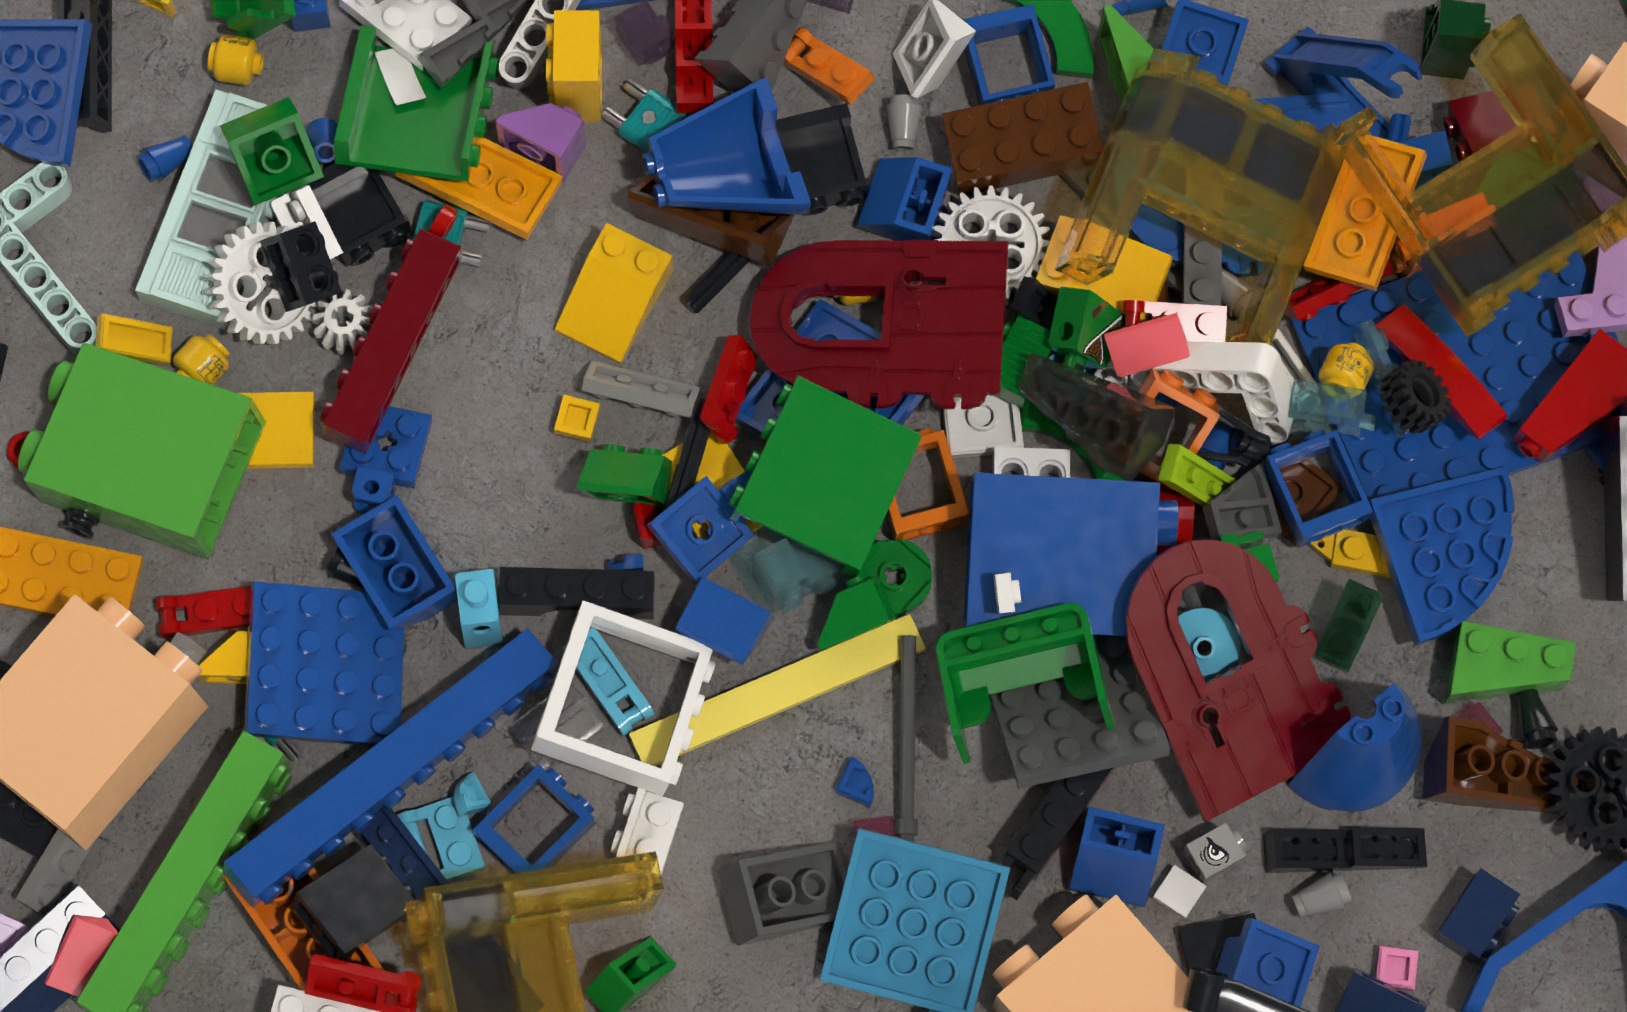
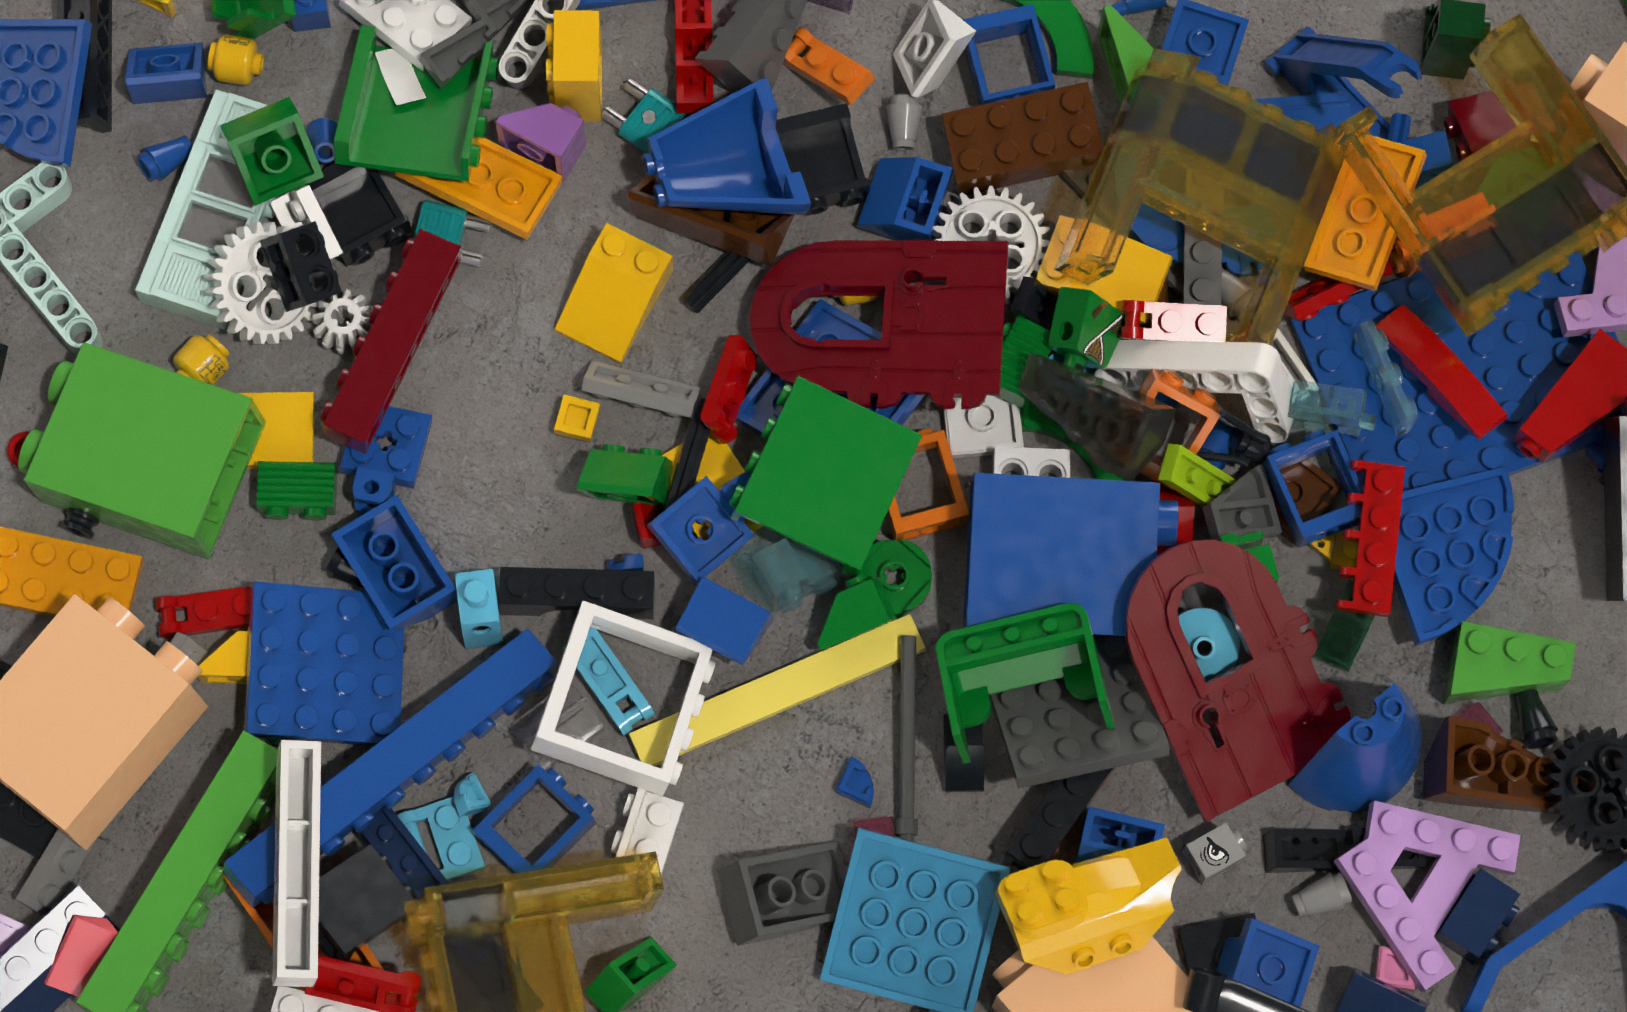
(135, 338): yellow tile -> none
(166, 73): none -> blue slope
(296, 489): none -> green brick
(296, 863): none -> white brick
(444, 221): red tile -> none
(644, 33): clear purple brick -> none
(961, 776): none -> black slope
(1006, 592): white plate -> none
(1091, 909): none -> yellow slope
(1147, 345): coral slope -> none
(1179, 892): white tile -> none
(1347, 366): yellow head -> none
(1375, 539): none -> red hinge
(1412, 923): none -> lavender plate
(1415, 396): black tyre -> none

